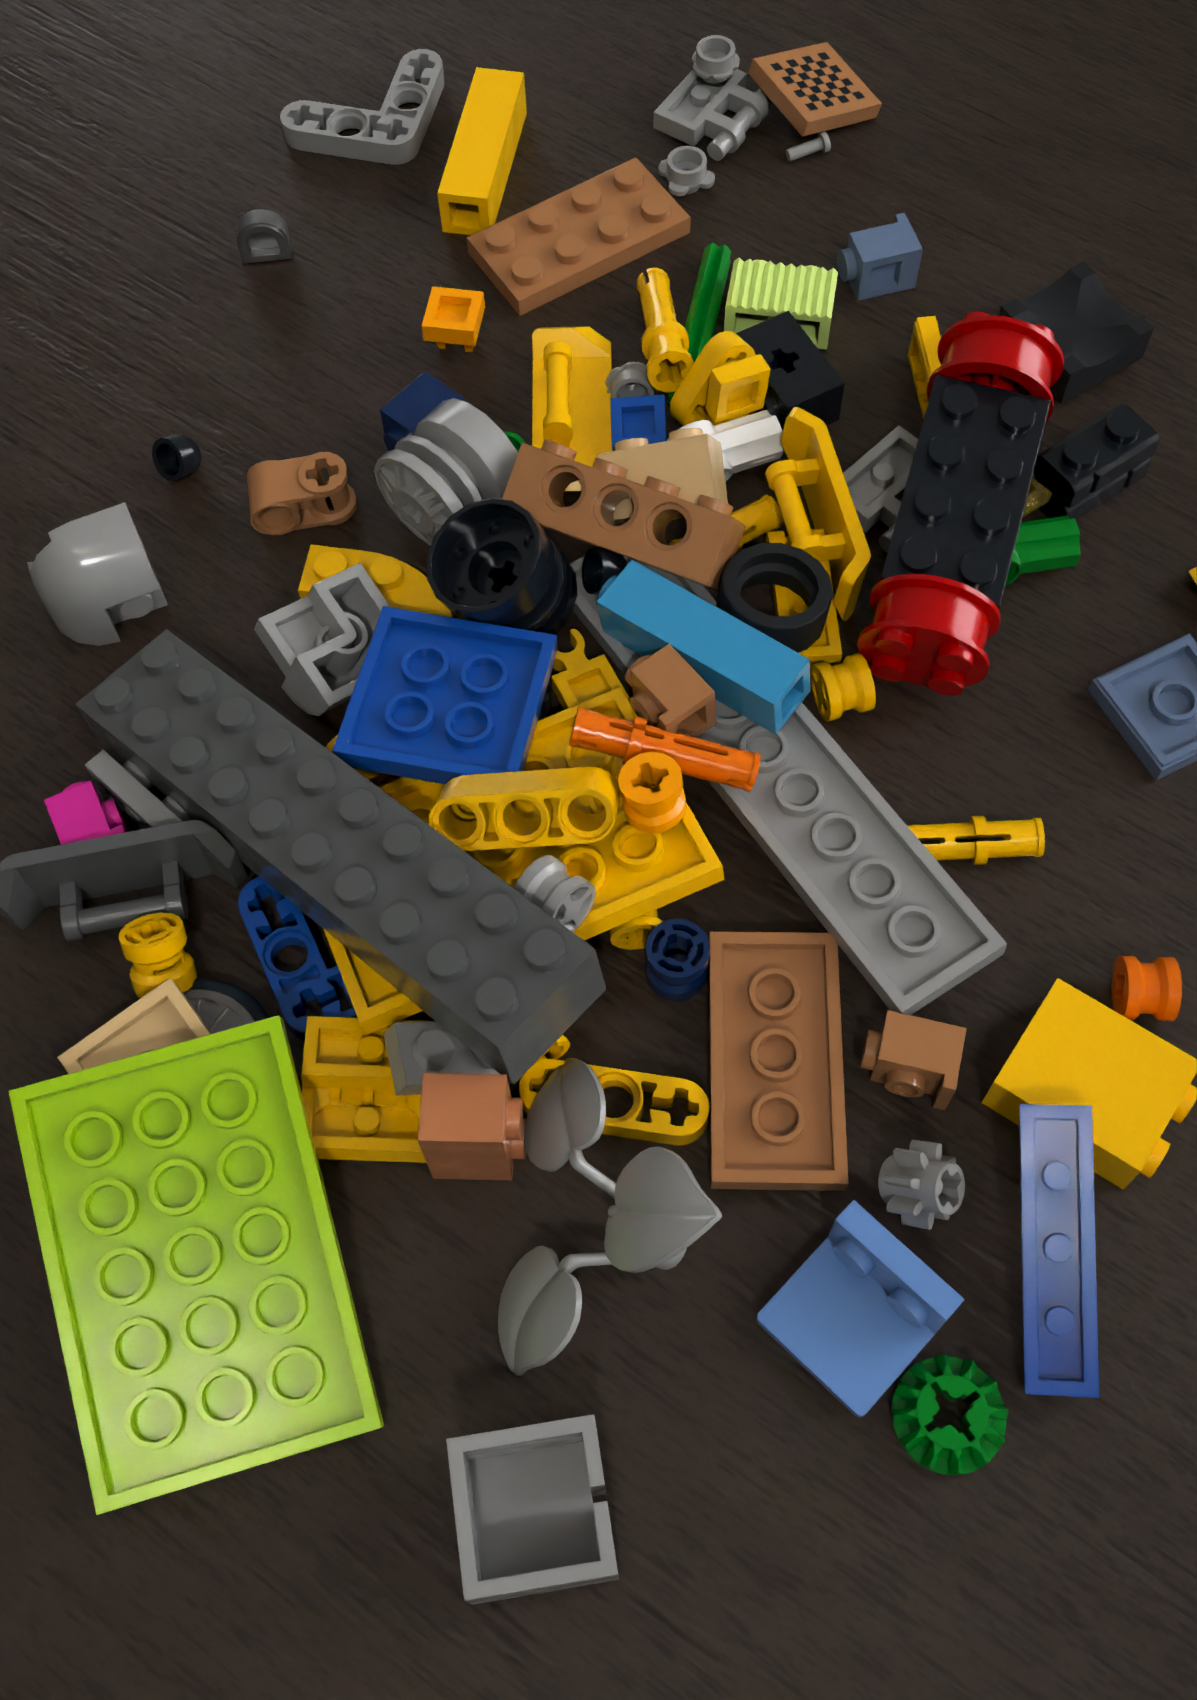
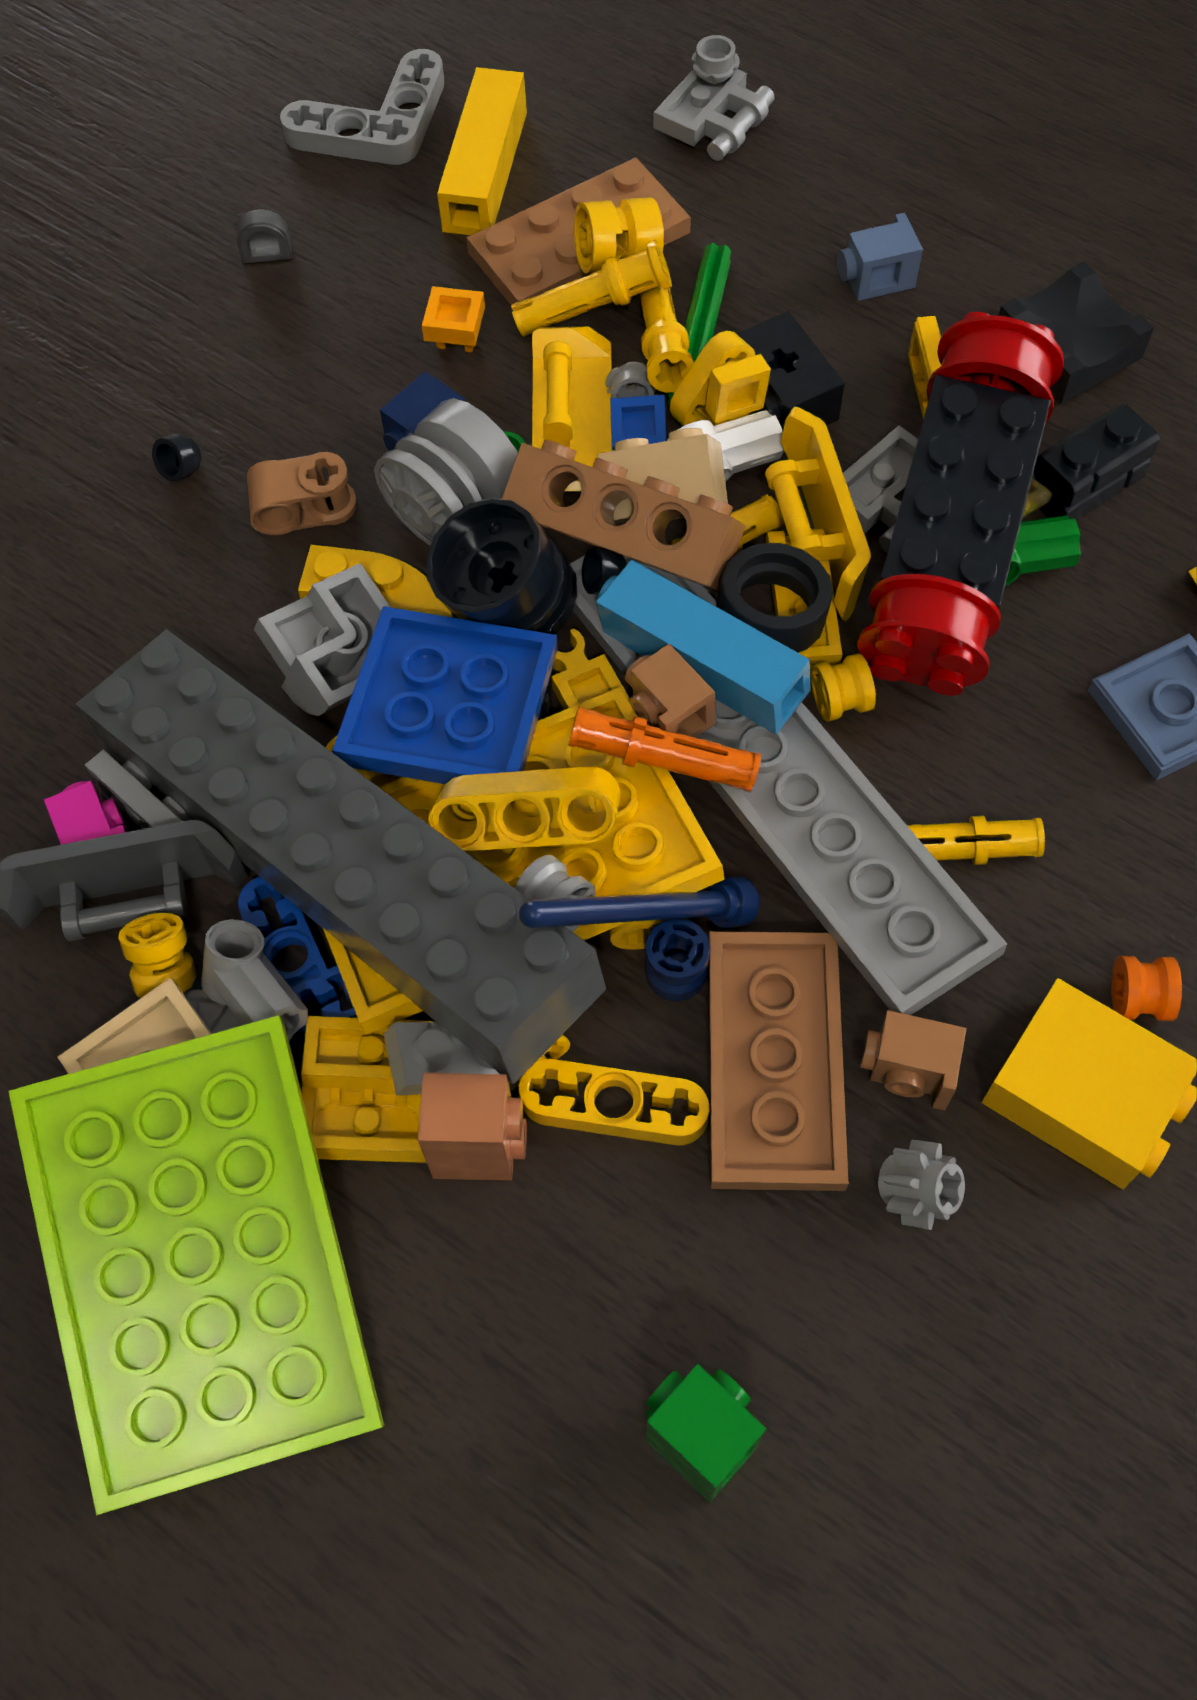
(96, 576): light grey brick -> none
(244, 978): none -> light grey piece
(530, 1510): light grey piece -> none
(610, 231): none -> yellow wheel
(613, 283): none -> yellow pin
(644, 806): light orange wheel -> none
(650, 1226): light grey plant -> none
(686, 171): light grey plate -> none
(702, 1427): none -> green brick
(726, 904): none -> dark blue piece
(765, 290): yellowish green brick -> none
(814, 88): medium nougat tile -> none
(821, 143): light grey piece -> none
(858, 1310): medium blue bracket -> none
(945, 1448): green gear -> none
(1058, 1251): blue plate -> none

